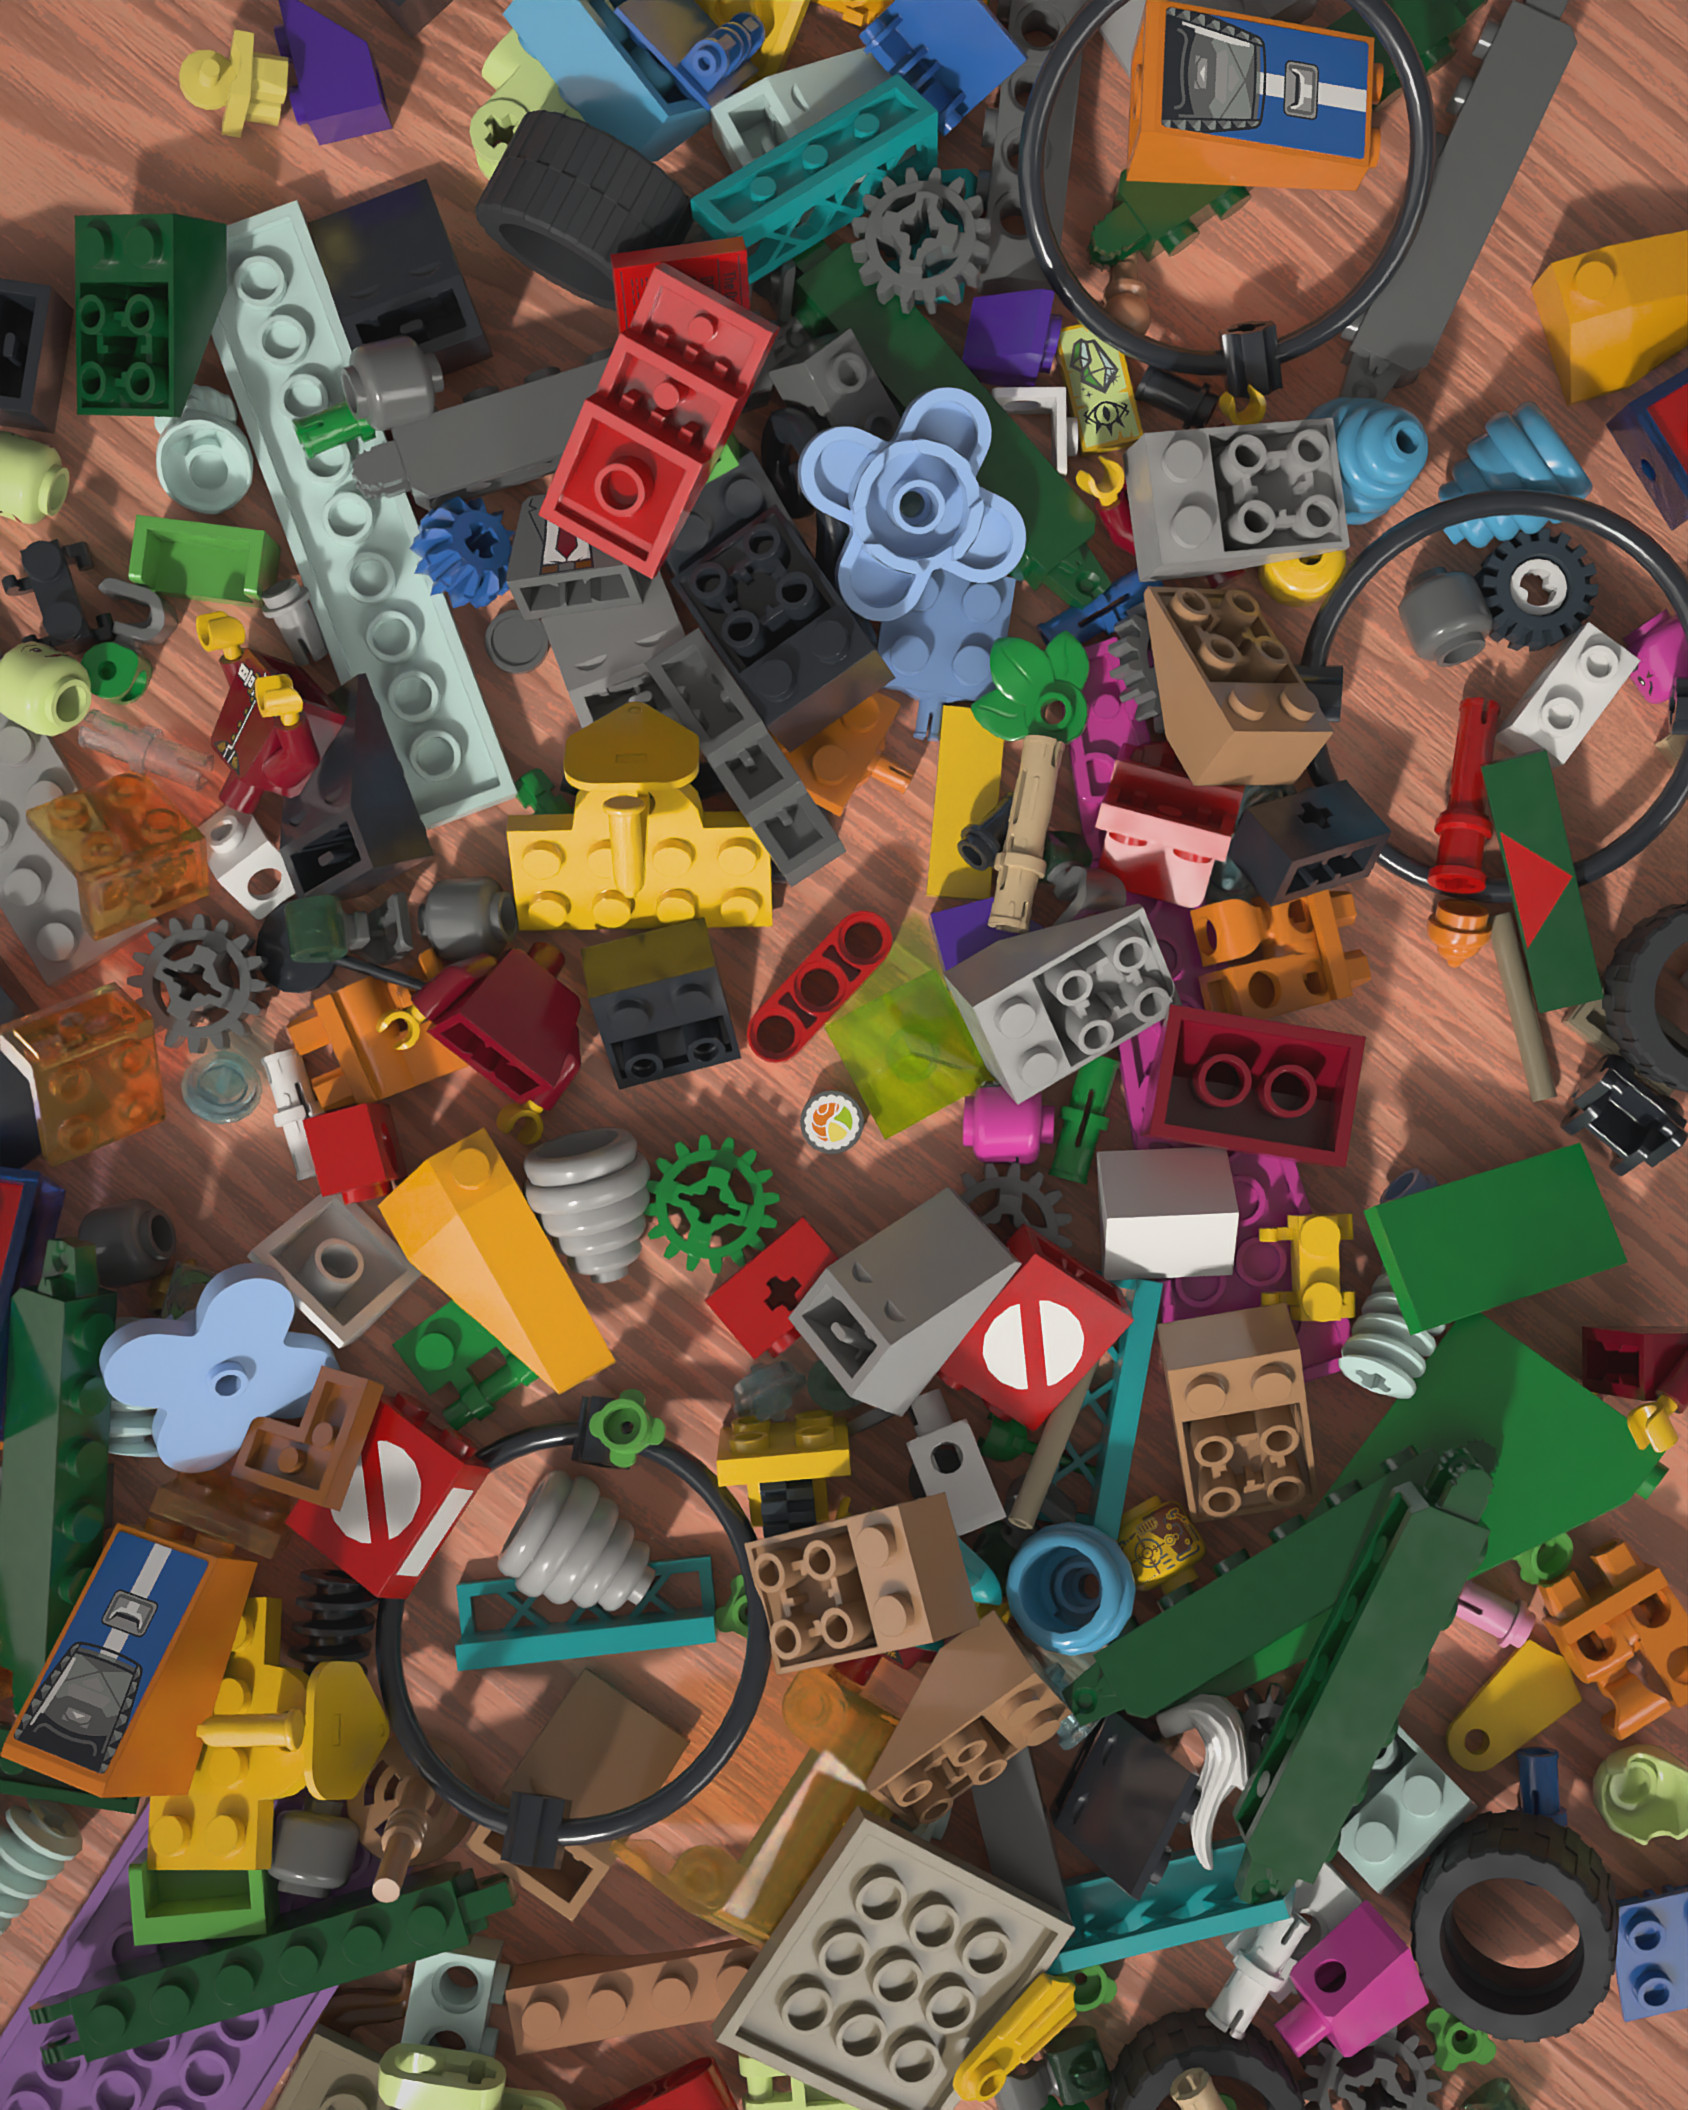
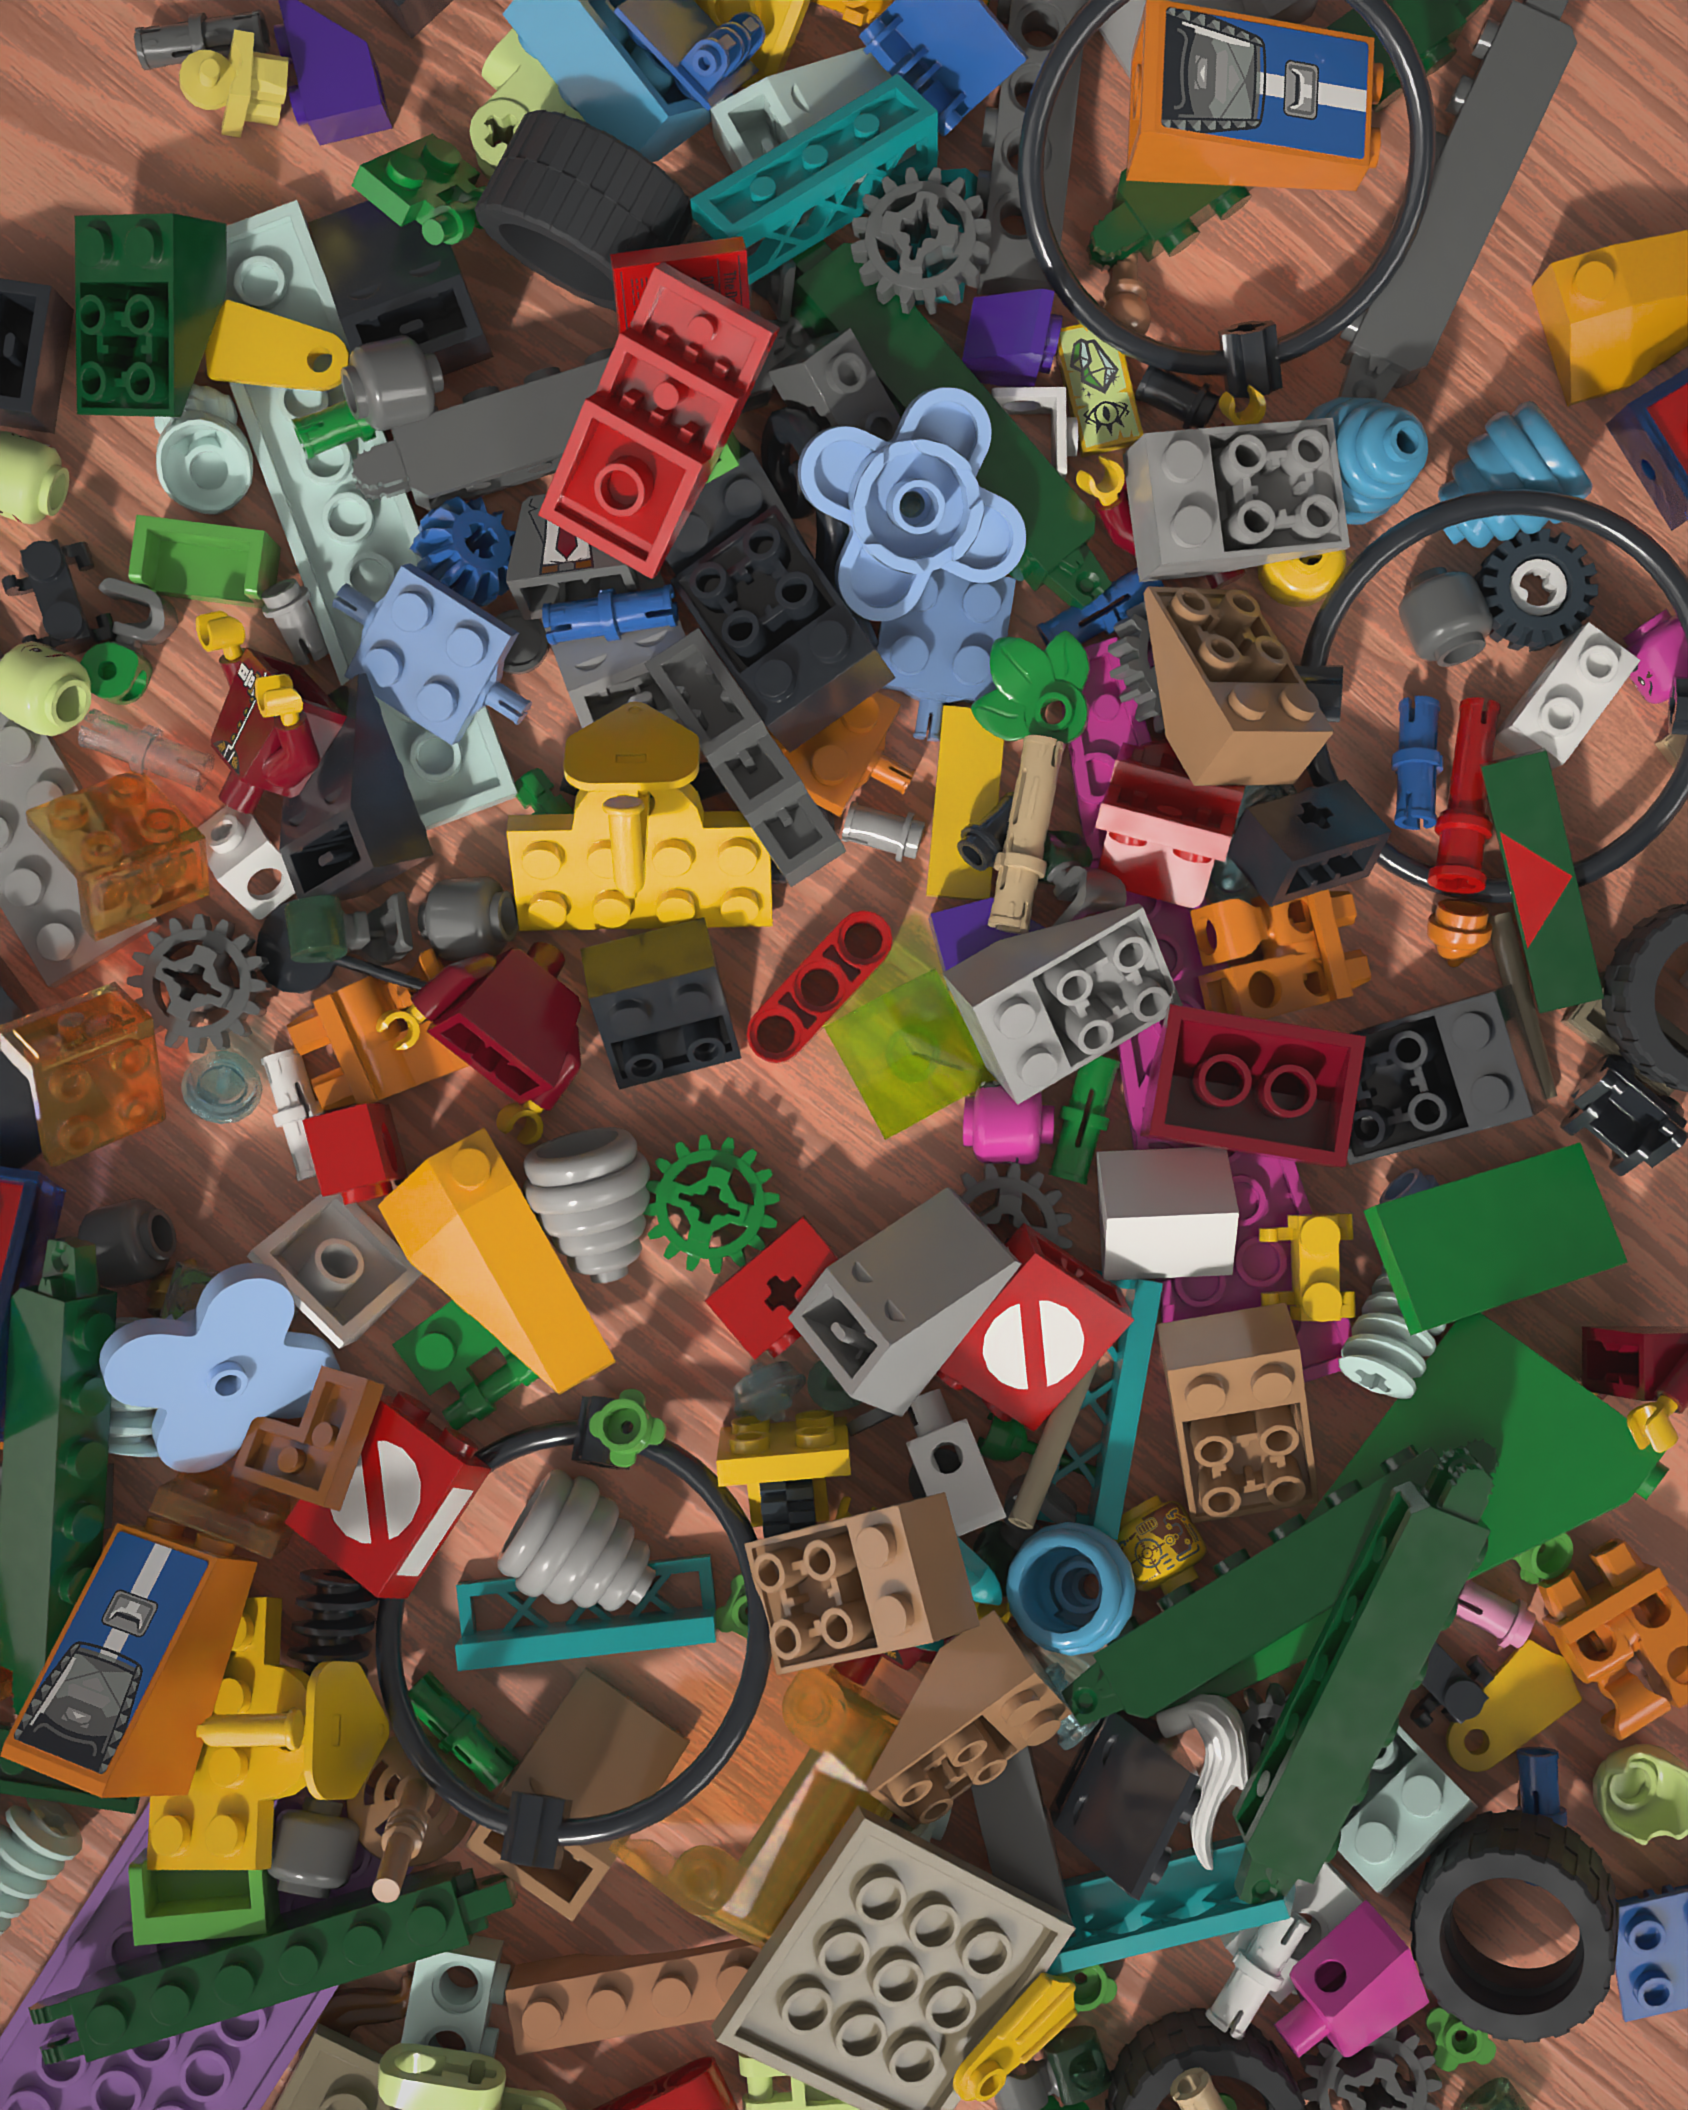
(172, 43): none -> dark grey pin
(271, 350): none -> yellow piece
(424, 184): none -> green plate
(432, 653): none -> medium blue plate
(461, 1731): none -> green pin
(610, 614): none -> blue pin
(831, 1122): tile -> none
(883, 831): none -> light grey pin
(1417, 763): none -> blue pin
(1444, 1075): none -> black slope
(1453, 1688): none -> black piece

